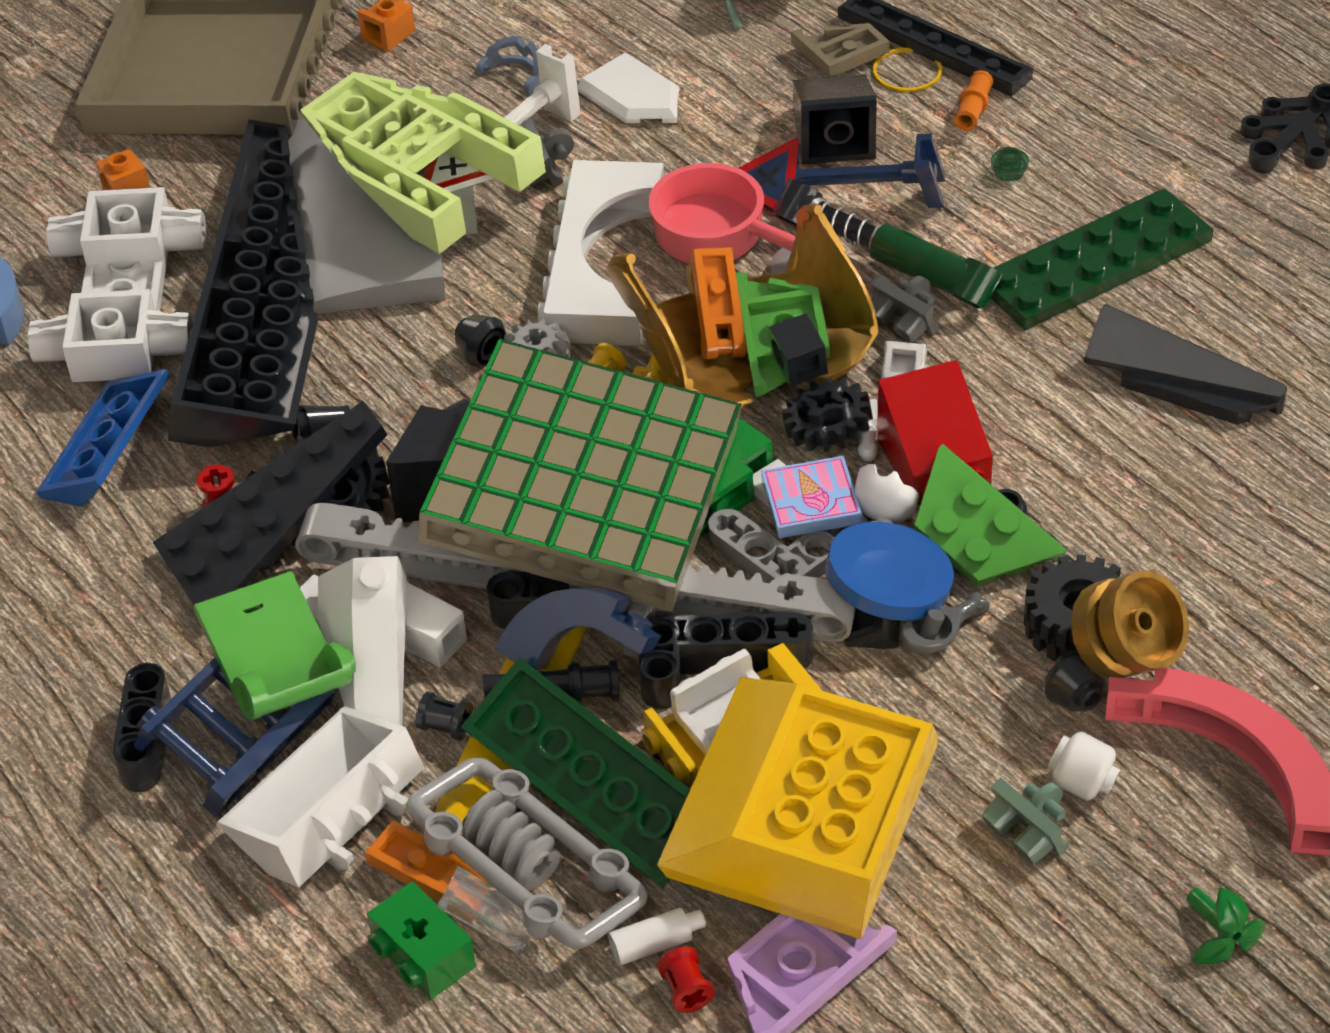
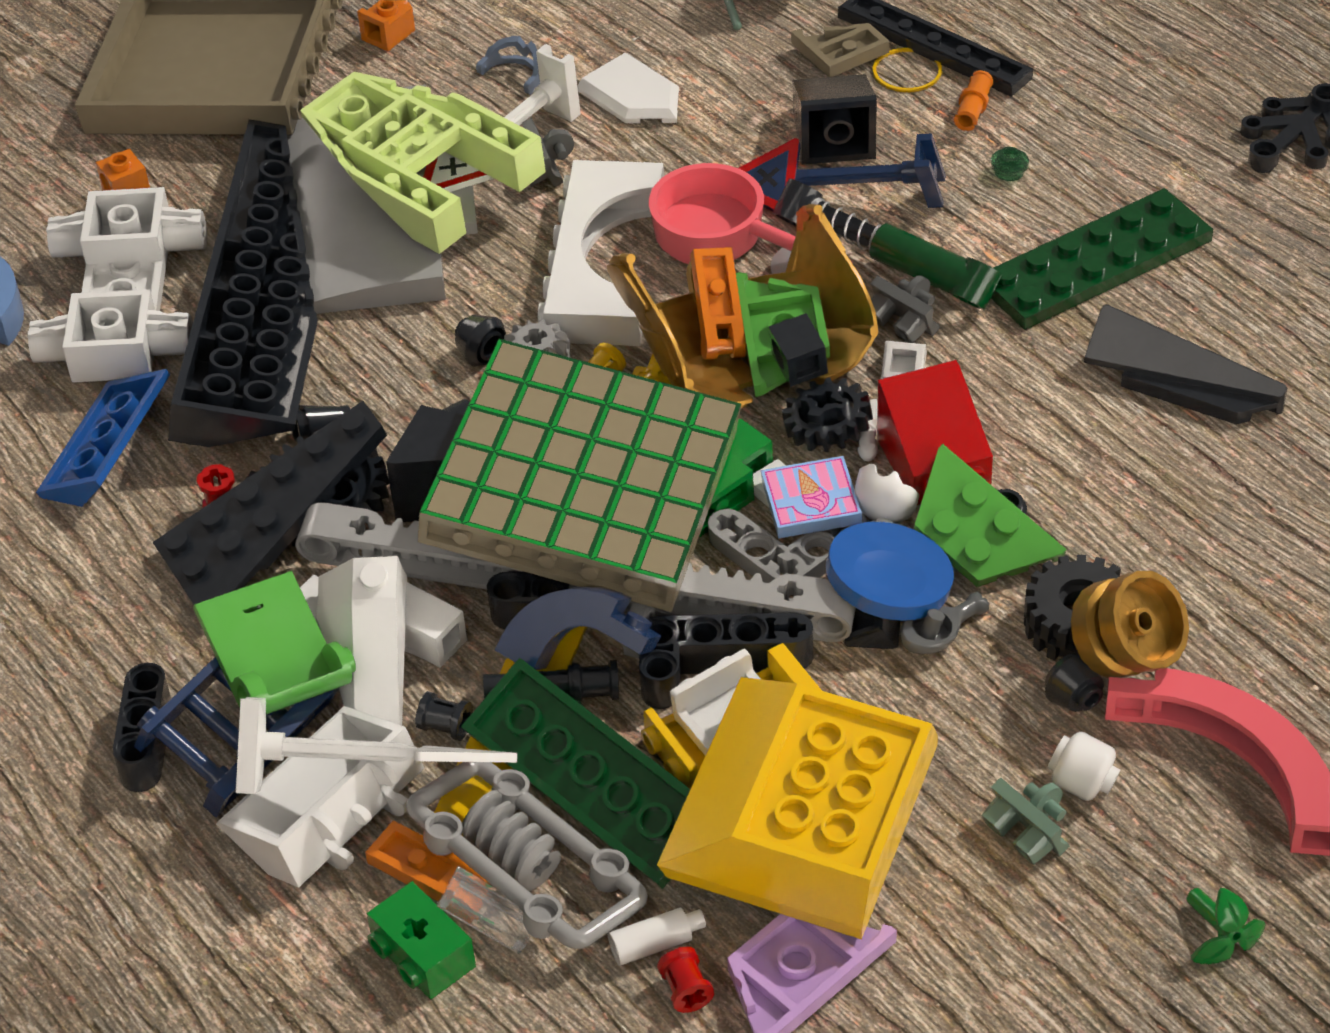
(258, 745): none -> white piece

